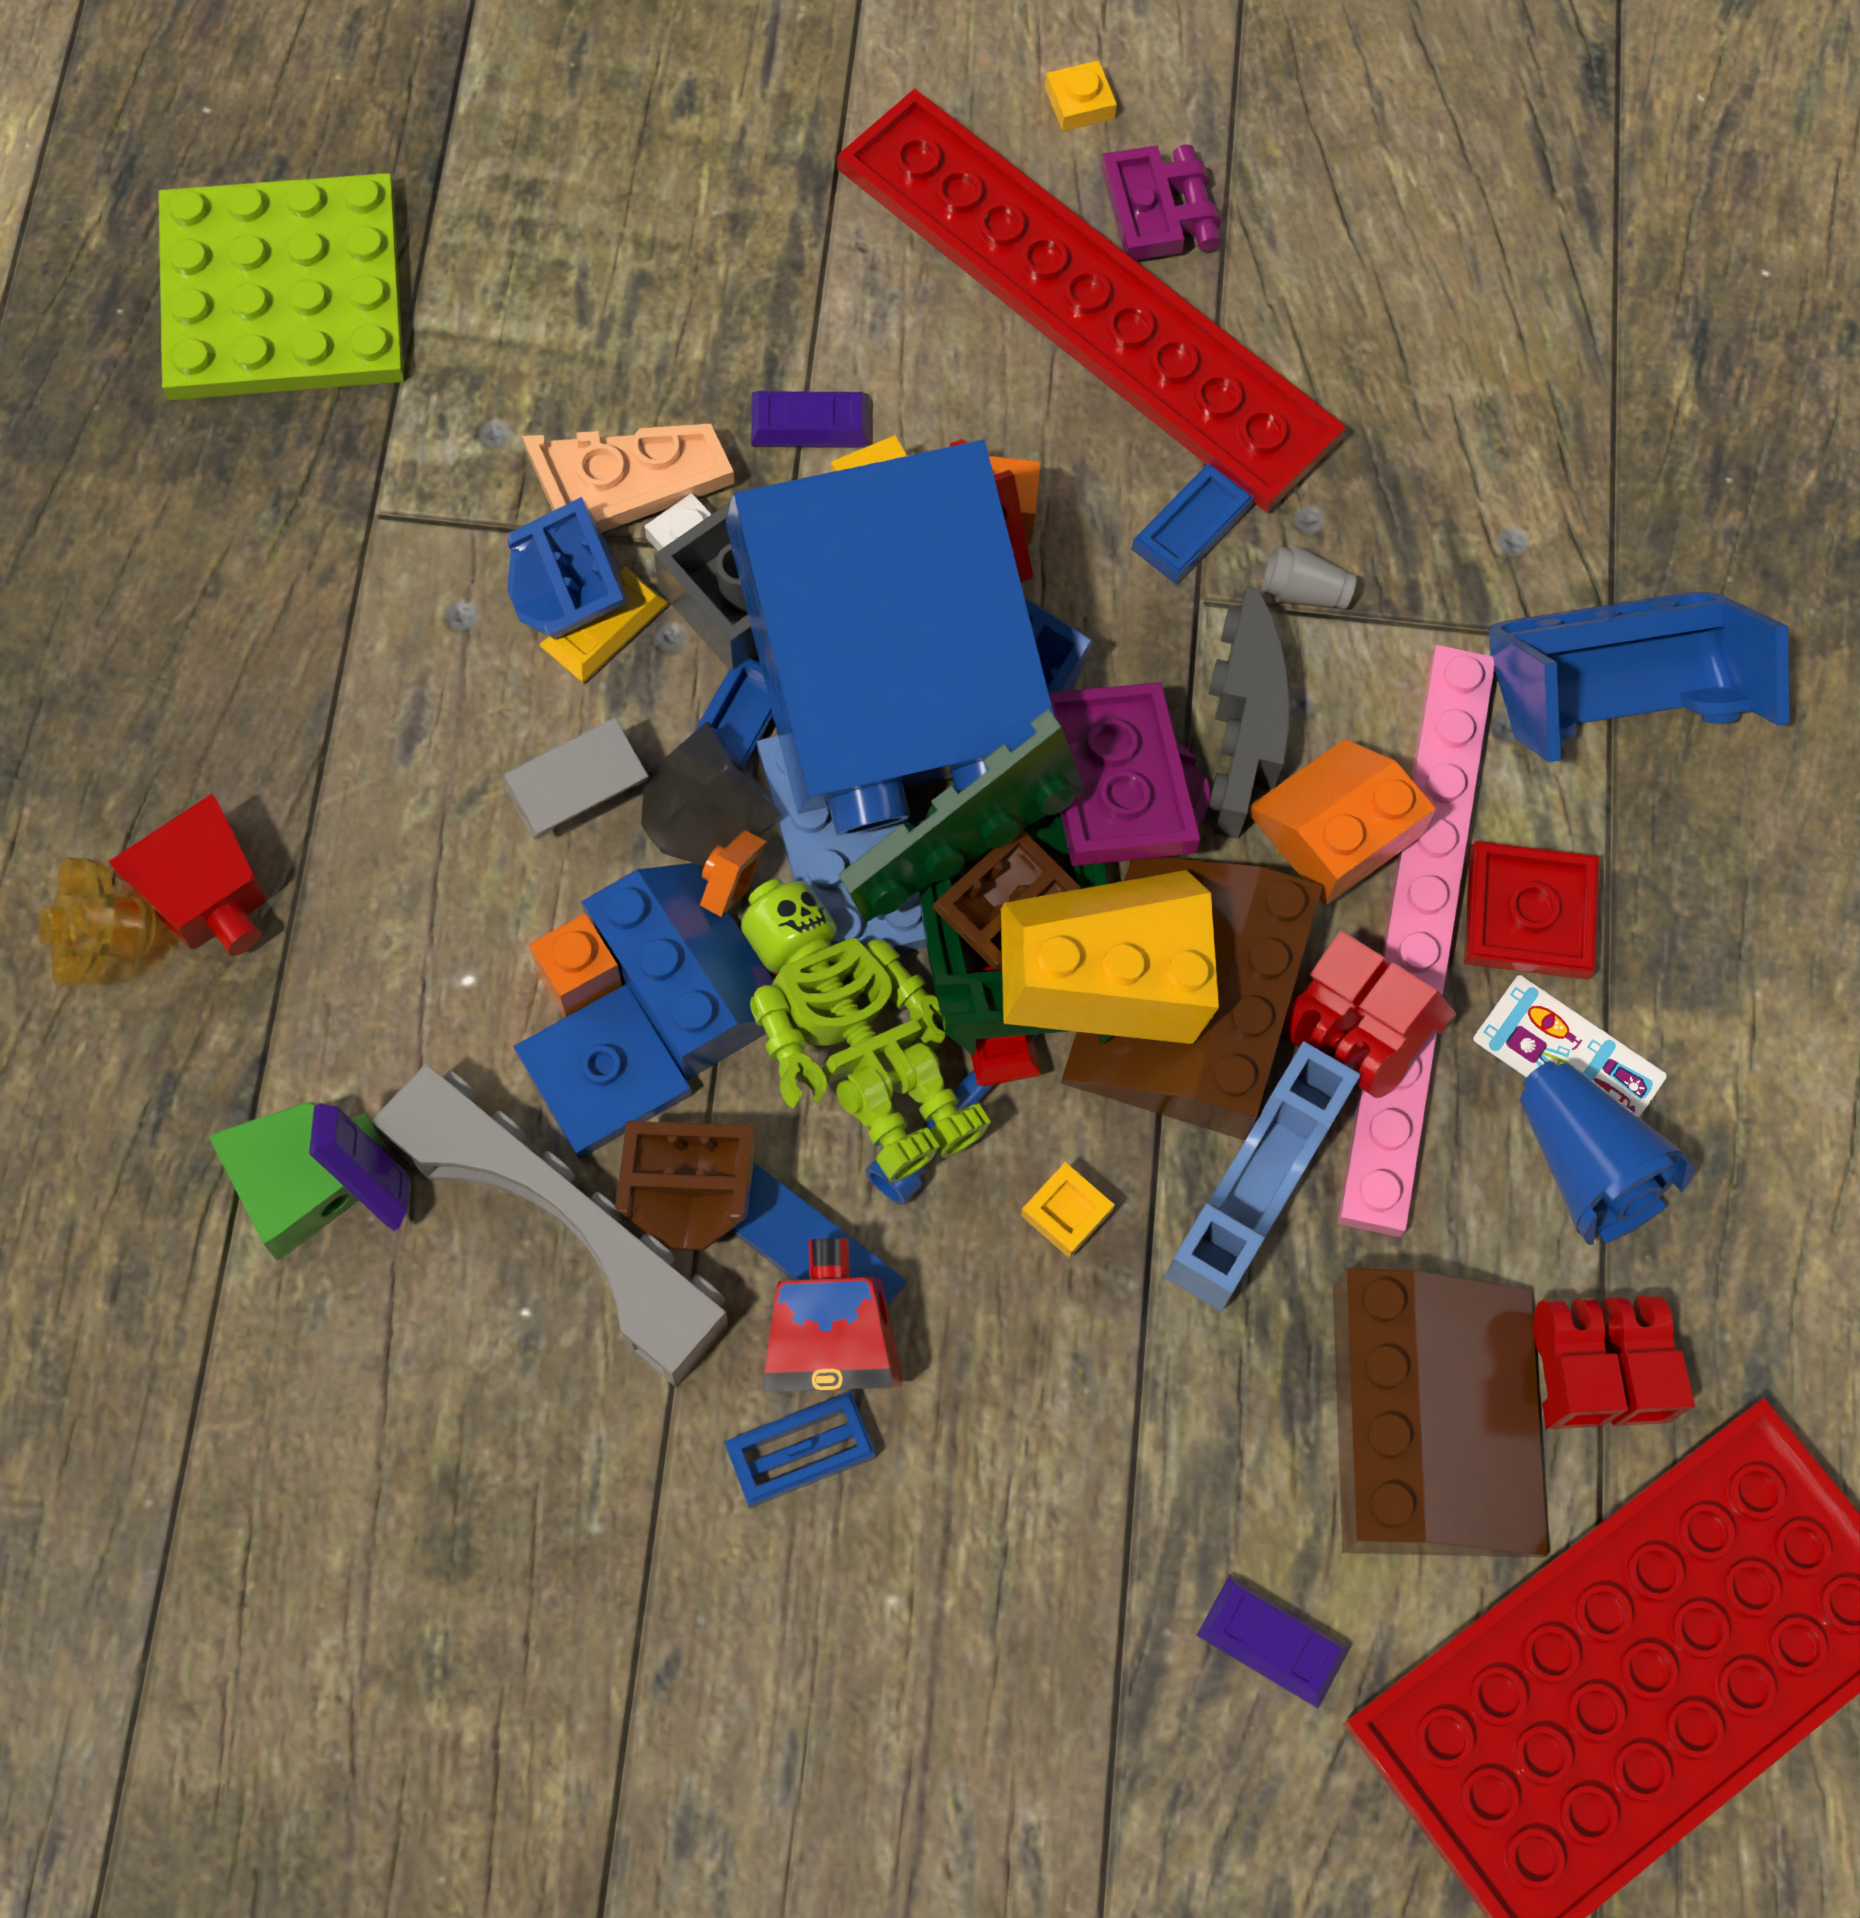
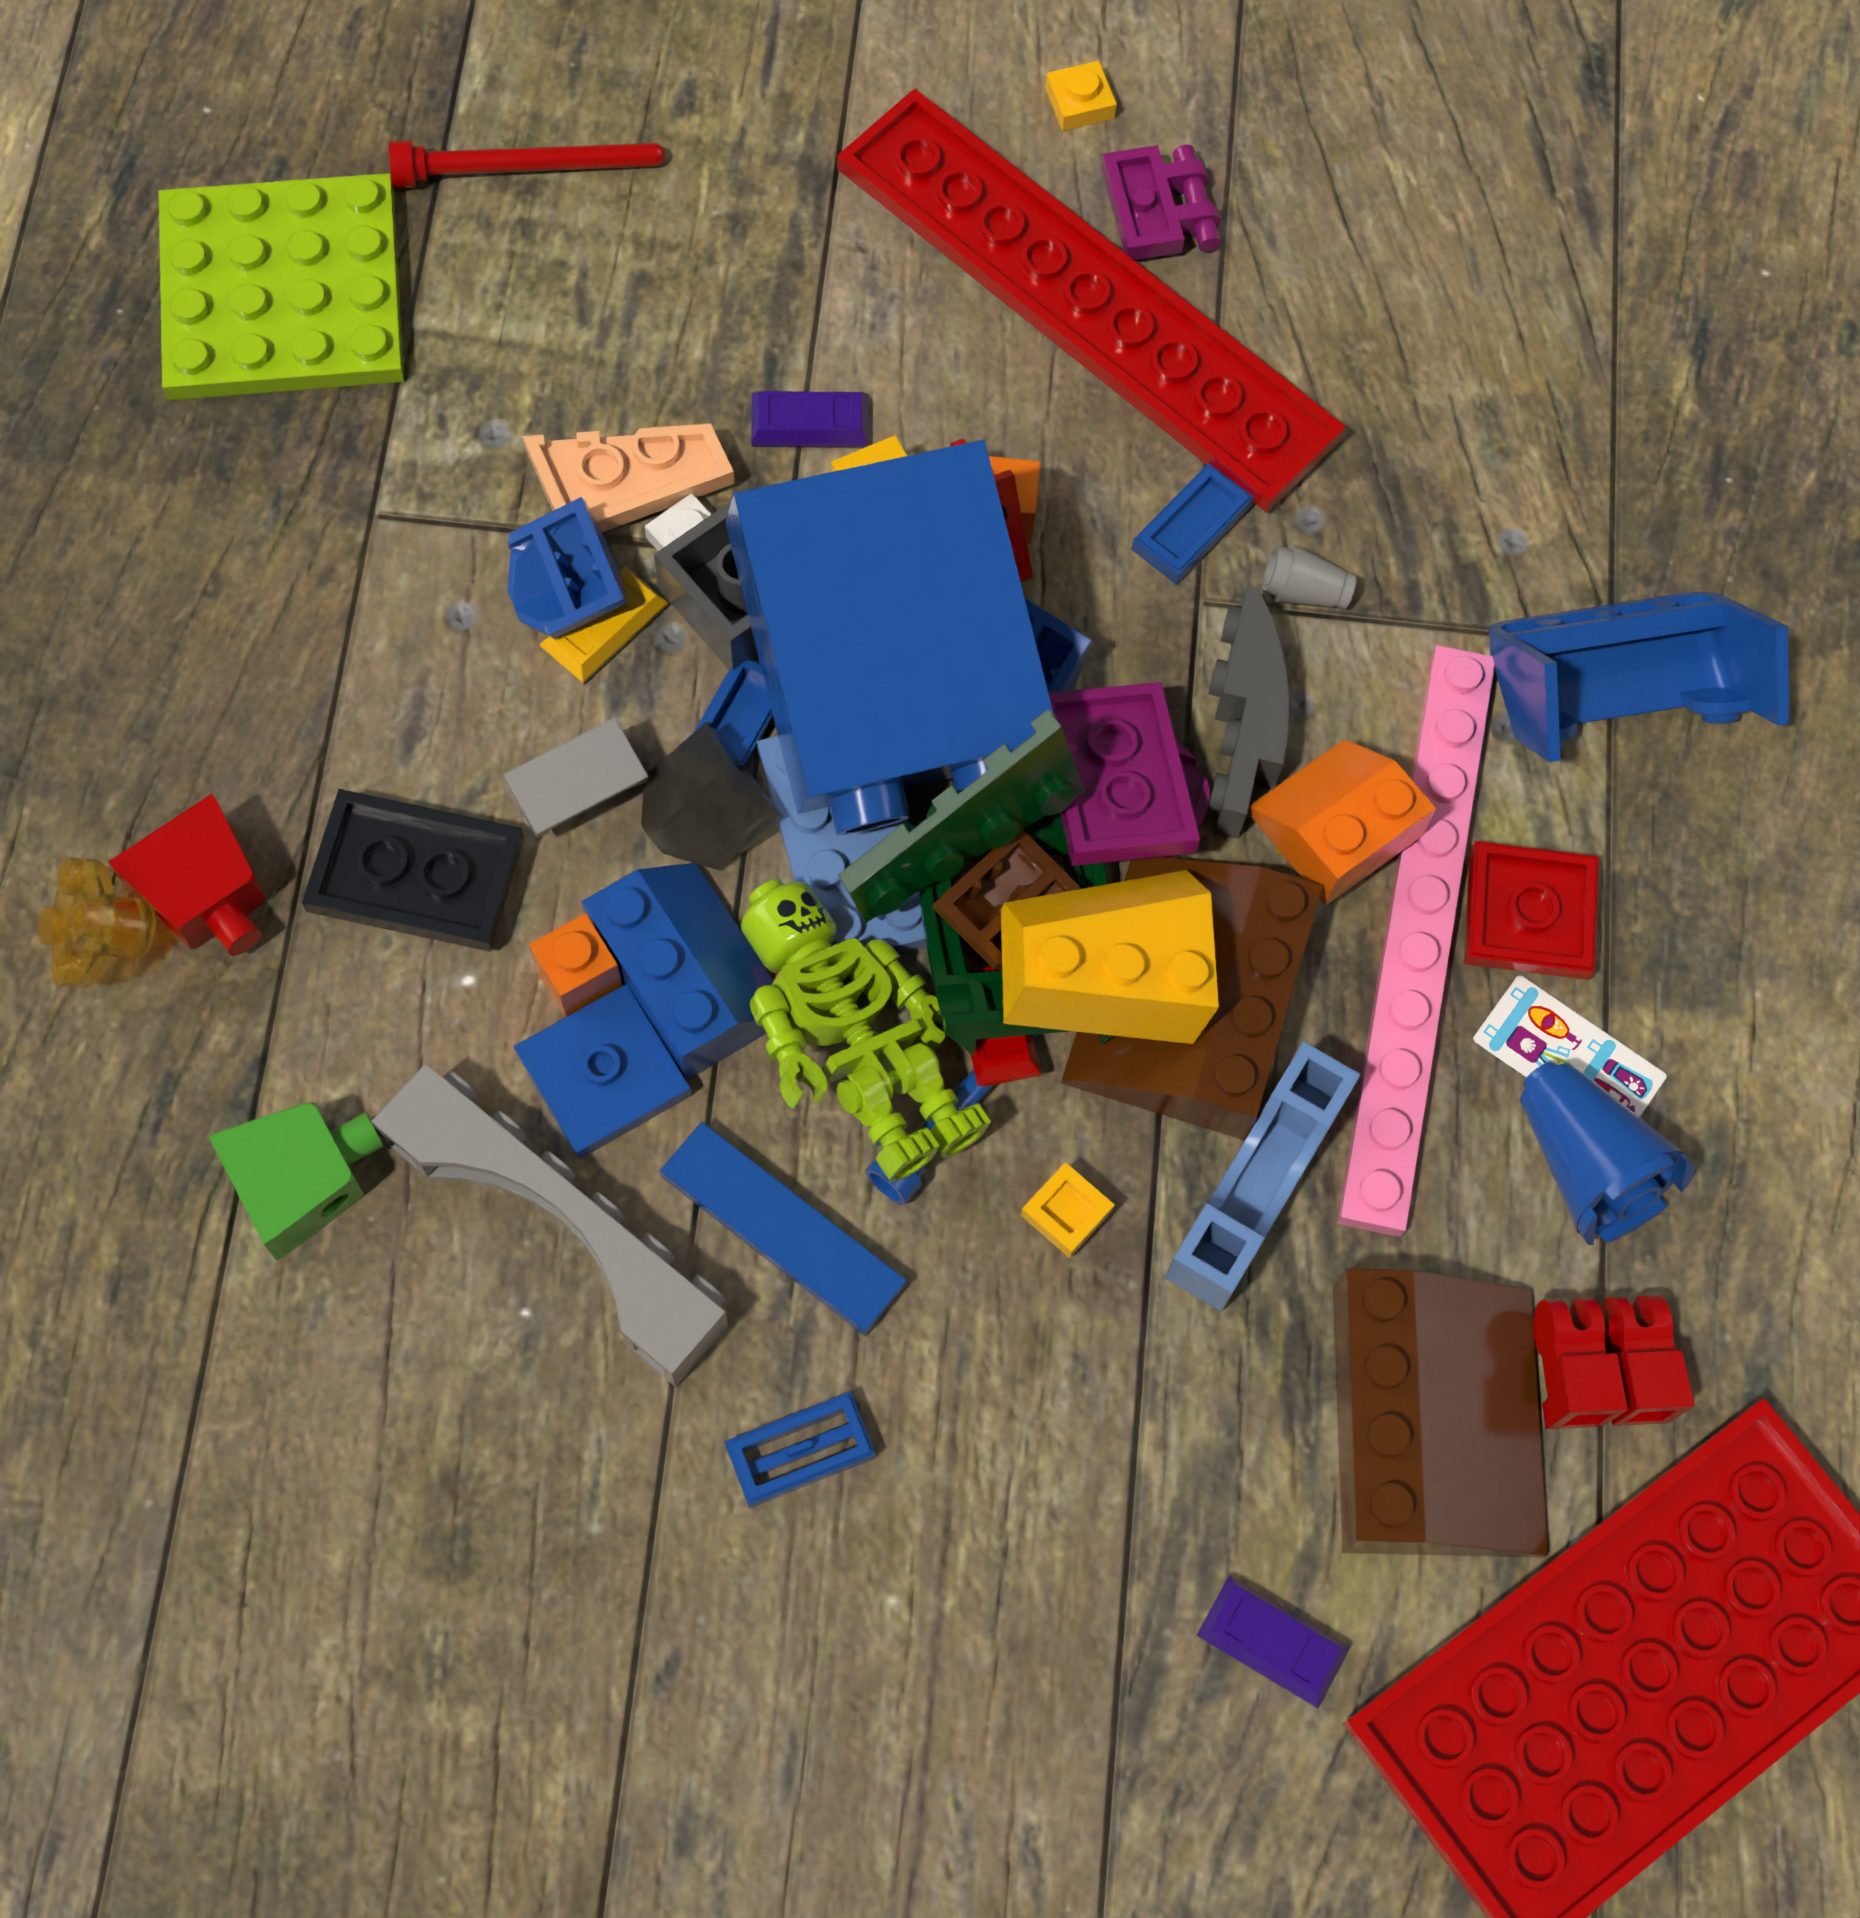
(359, 1164): dark purple tile -> none
(413, 165): none -> red piece
(413, 870): none -> black plate
(686, 1180): reddish brown slope -> none
(731, 872): orange plate -> none
(830, 1328): torso -> none
(1394, 1010): red legs -> none

